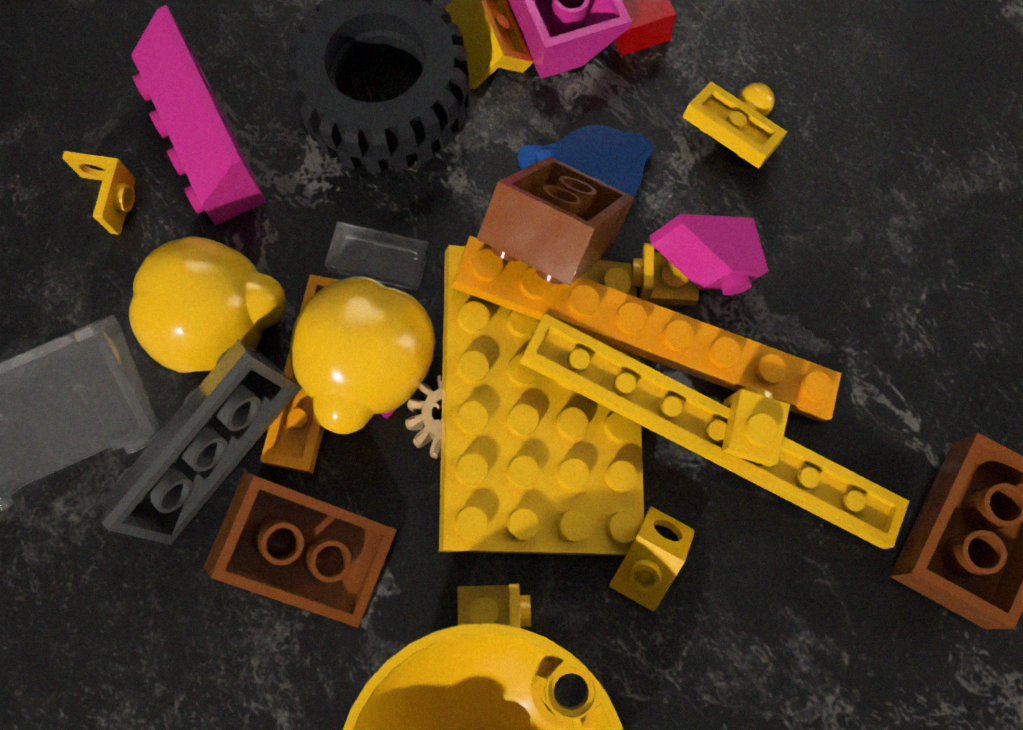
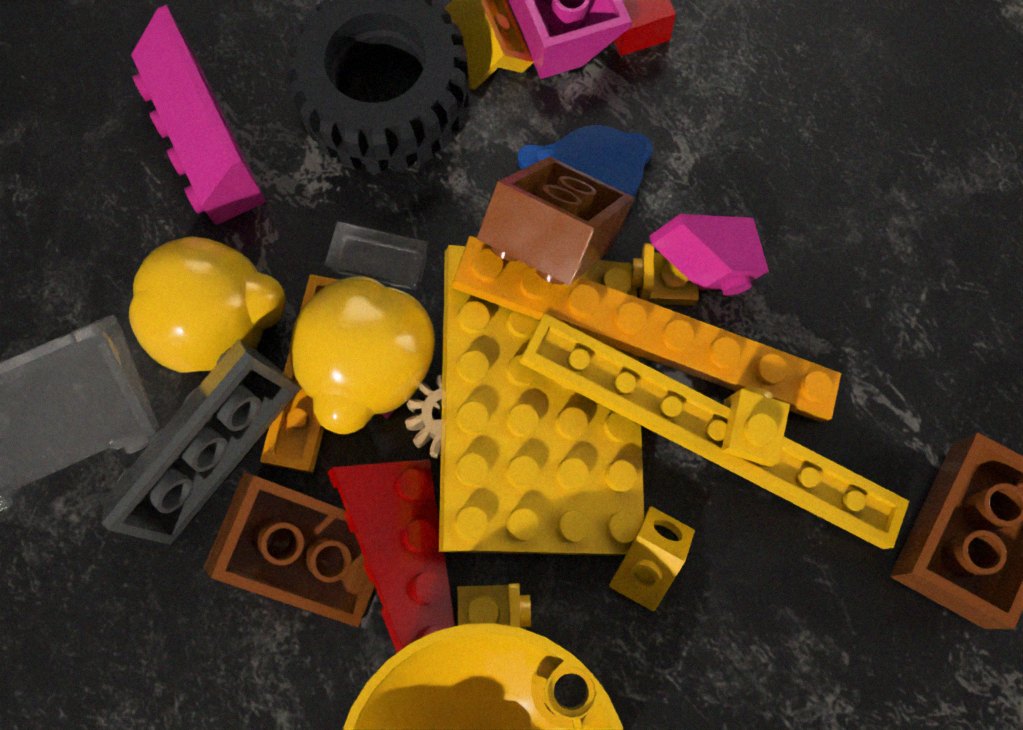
(116, 191): yellow bracket -> none
(398, 532): none -> red wing
(738, 121): yellow plate -> none

